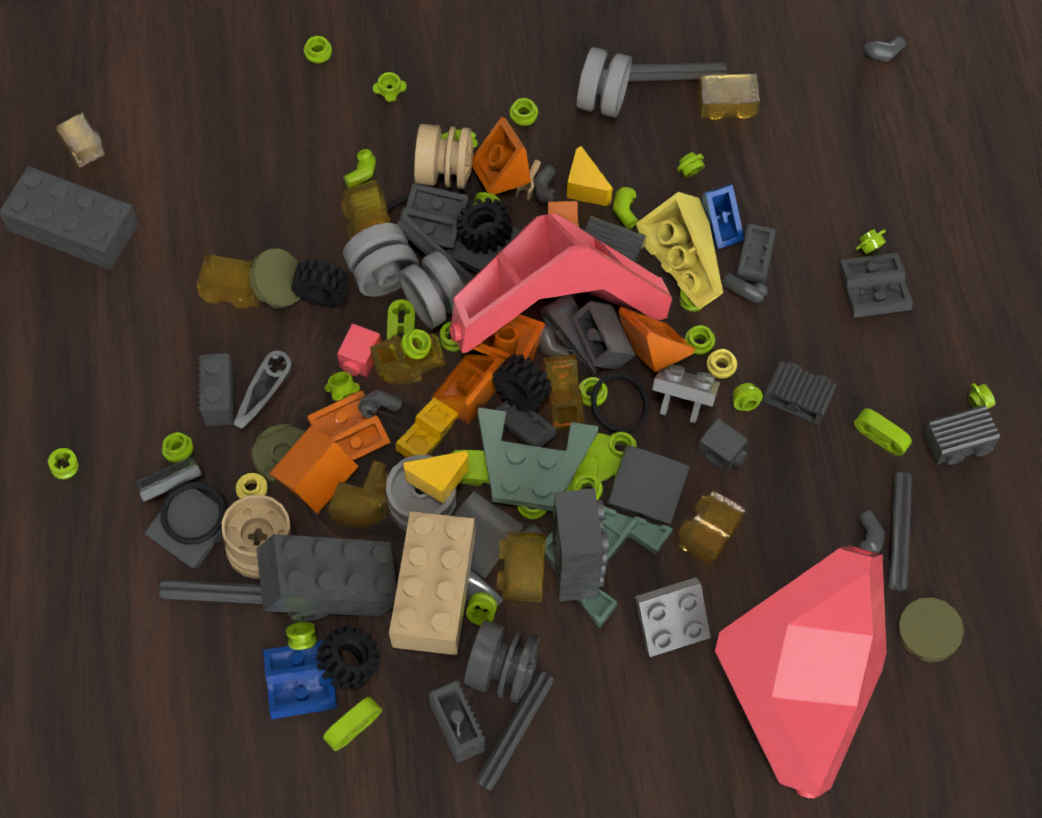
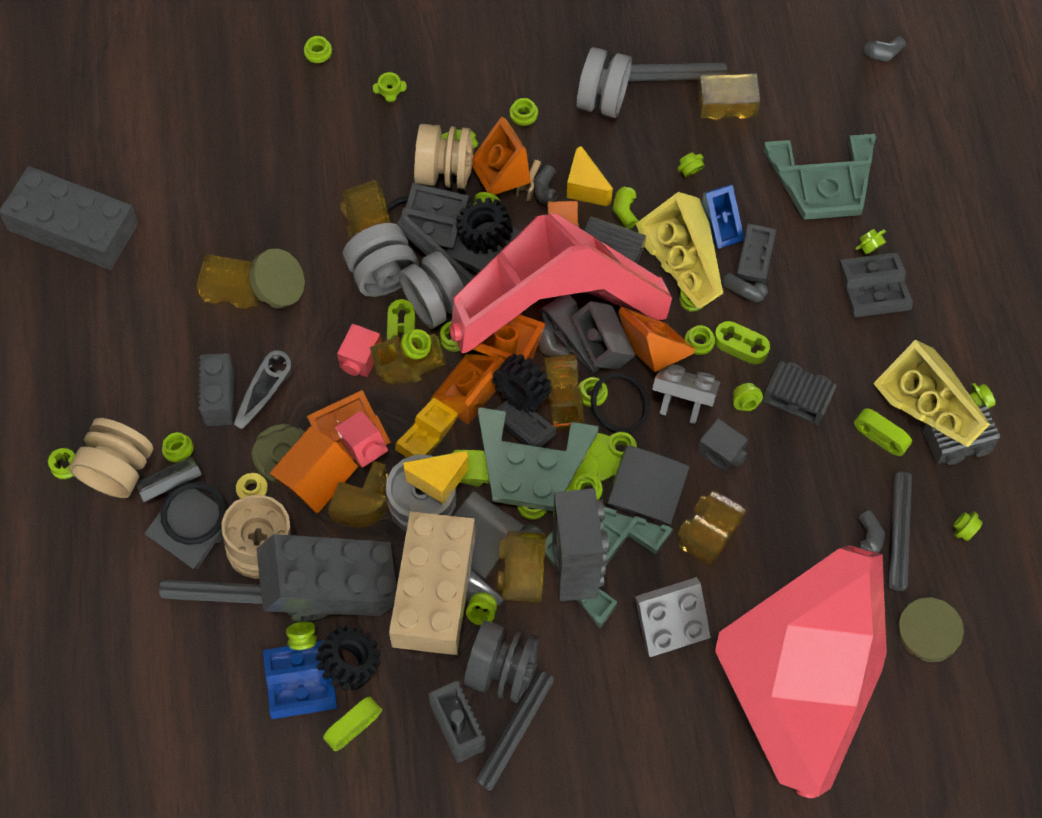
(80, 140): clear yellow brick -> none
(111, 458): none -> tan wheel
(320, 283): black tyre -> none
(341, 385): lime plate -> none
(361, 439): none -> coral brick
(364, 171): lime arm -> none
(377, 399): dark grey arm -> none
(721, 356): light yellow plate -> none
(742, 342): none -> lime beam
(825, 188): none -> sand green wing
(932, 393): none -> light yellow wedge
(967, 525): none -> lime plate

